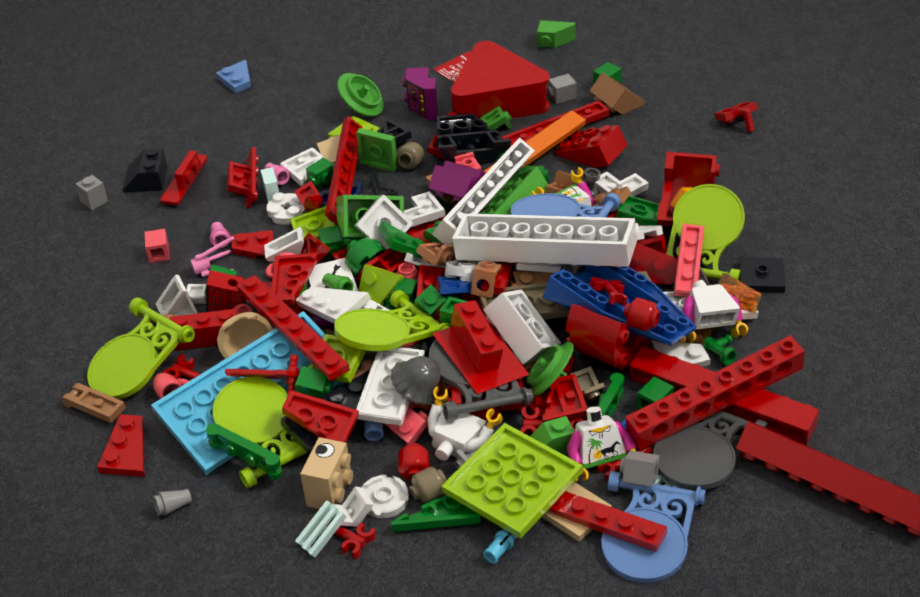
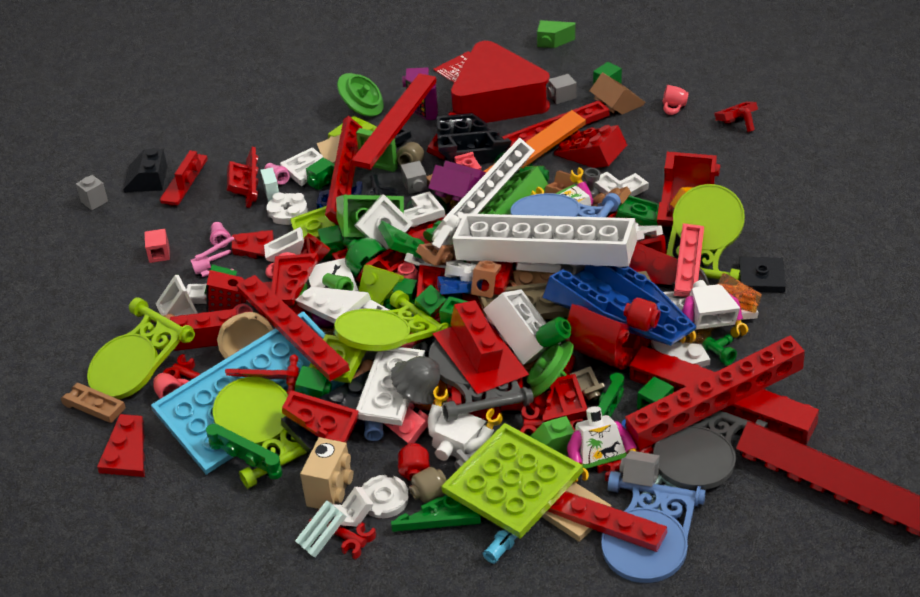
(169, 501): light grey cone -> none
(235, 77): medium blue wing -> none
(309, 197): red plate -> none
(393, 121): none -> red tile
(414, 177): none -> light grey brick
(443, 236): none -> white plate
(497, 118): bright green bracket -> none
(553, 332): none -> green brick
(613, 288): red bar -> none
(674, 97): none -> coral piece

